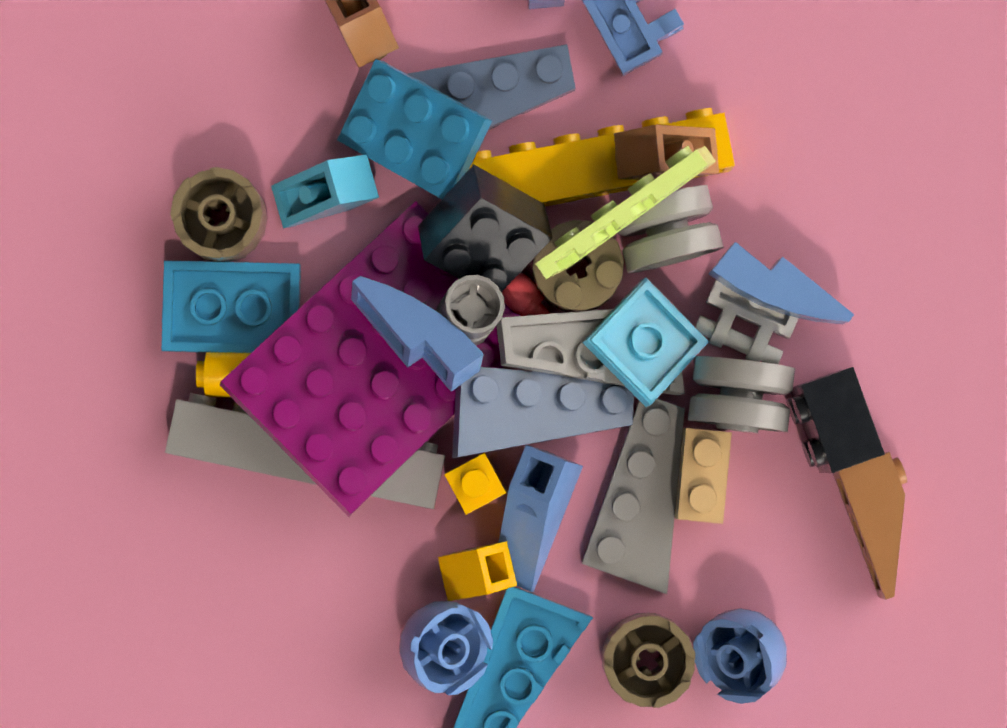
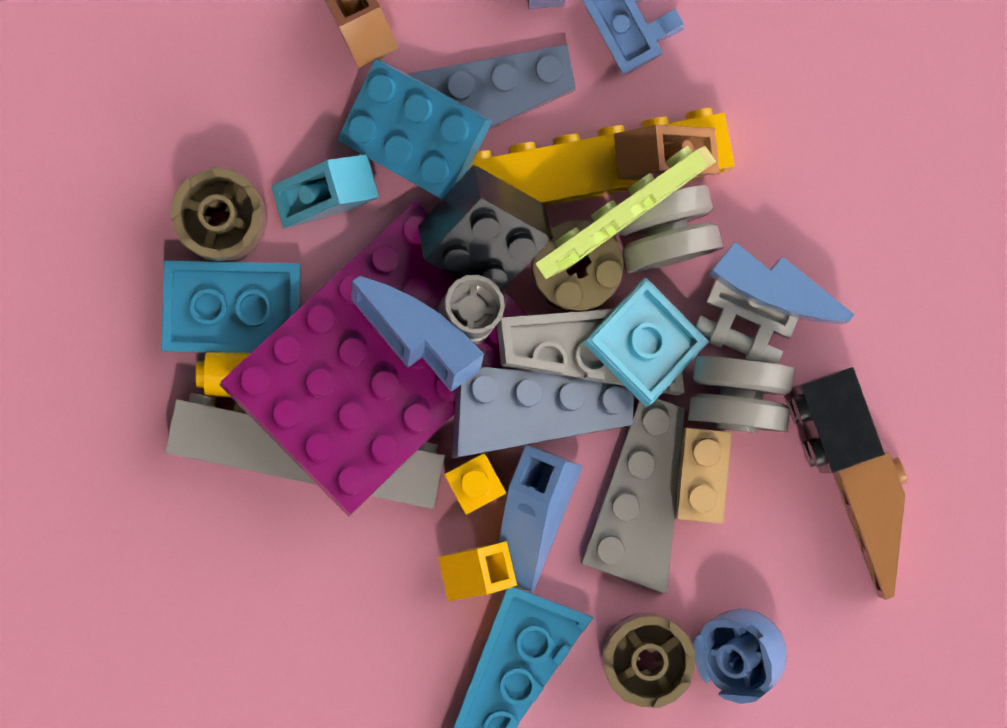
(445, 647): medium blue cylinder -> none
(524, 297): coral cylinder -> none

